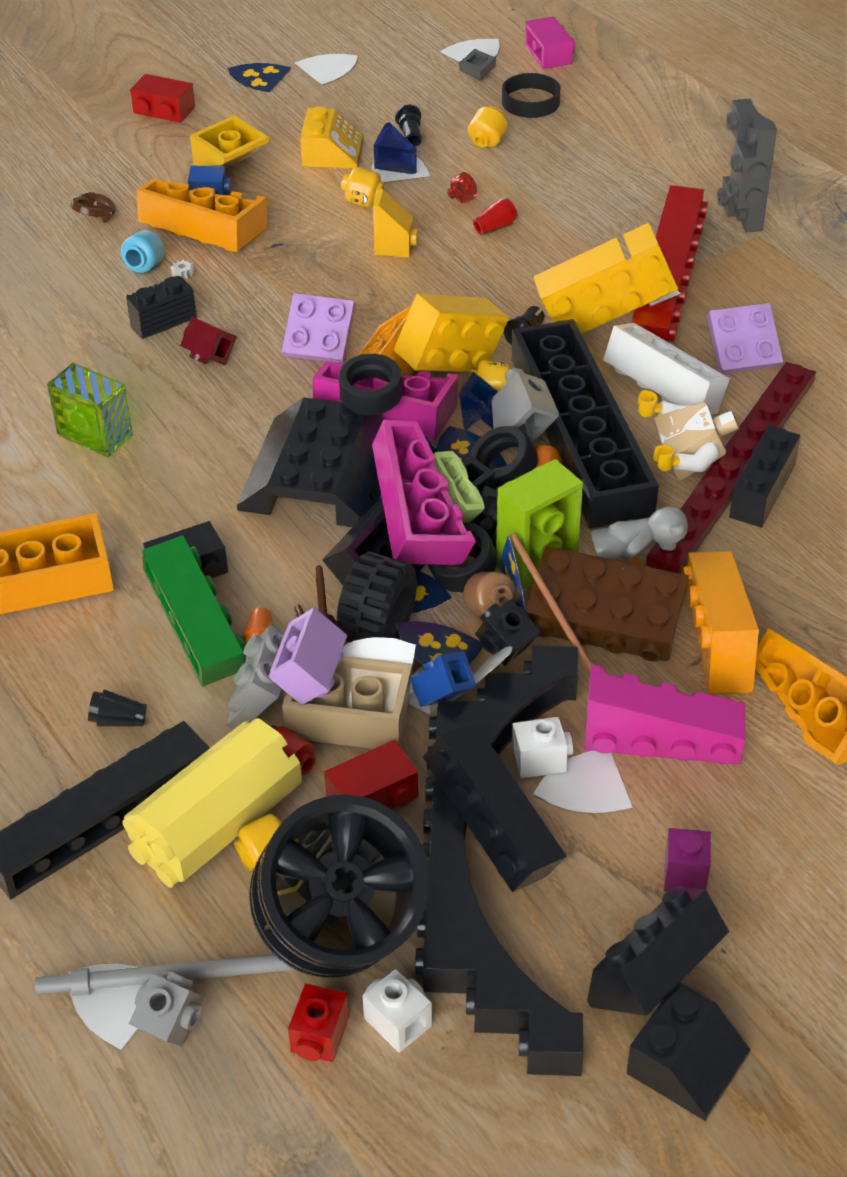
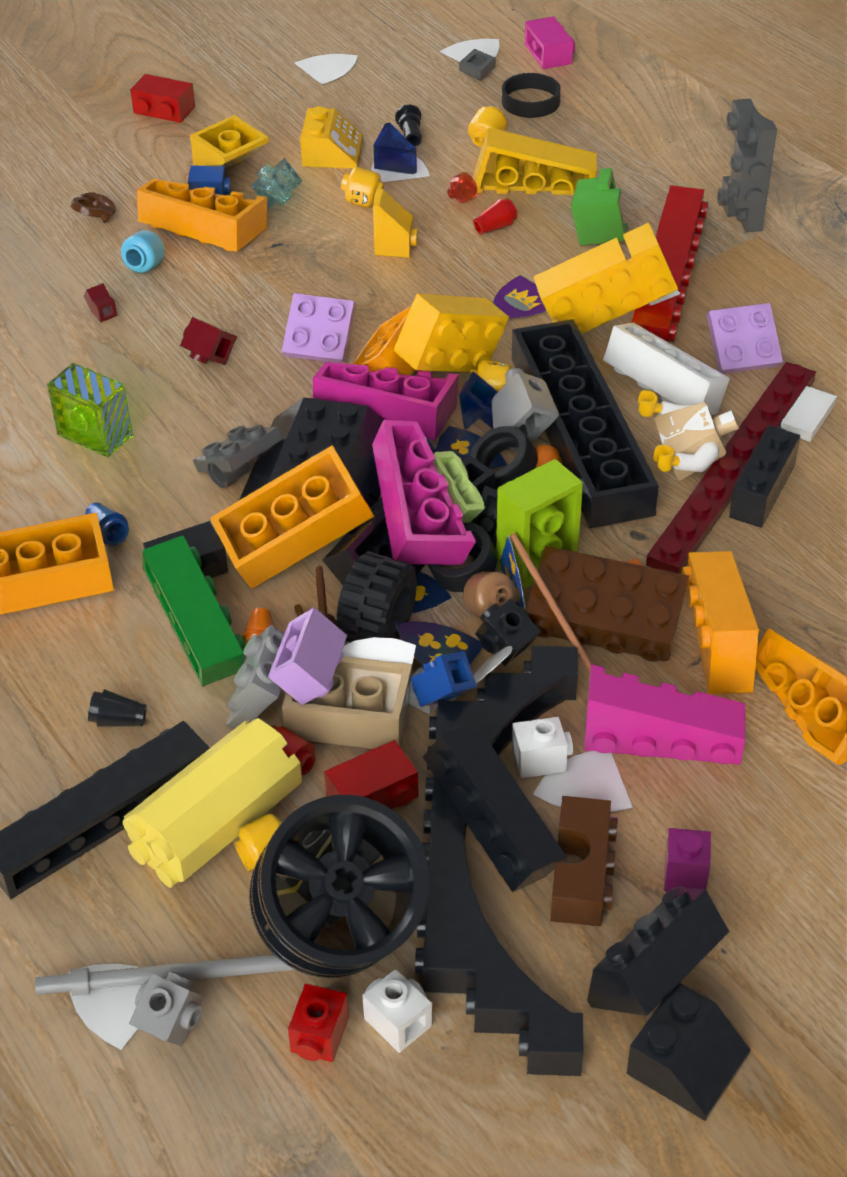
(100, 303): none -> dark red piece
(112, 524): none -> blue cone
(161, 306): black brick -> none
(182, 269): white piece -> none
(229, 459): none -> dark grey plate
(259, 75): dark blue sticker -> none
(276, 182): none -> clear light blue brick
(291, 517): none -> light orange brick
(374, 401): black tyre -> none
(519, 299): none -> dark purple sticker
(526, 320): black pin -> none
(530, 165): none -> yellow wedge
(580, 887): none -> reddish brown arch
(598, 210): none -> bright green plate
(631, 537): light grey piece -> none
(809, 413): none -> white tile

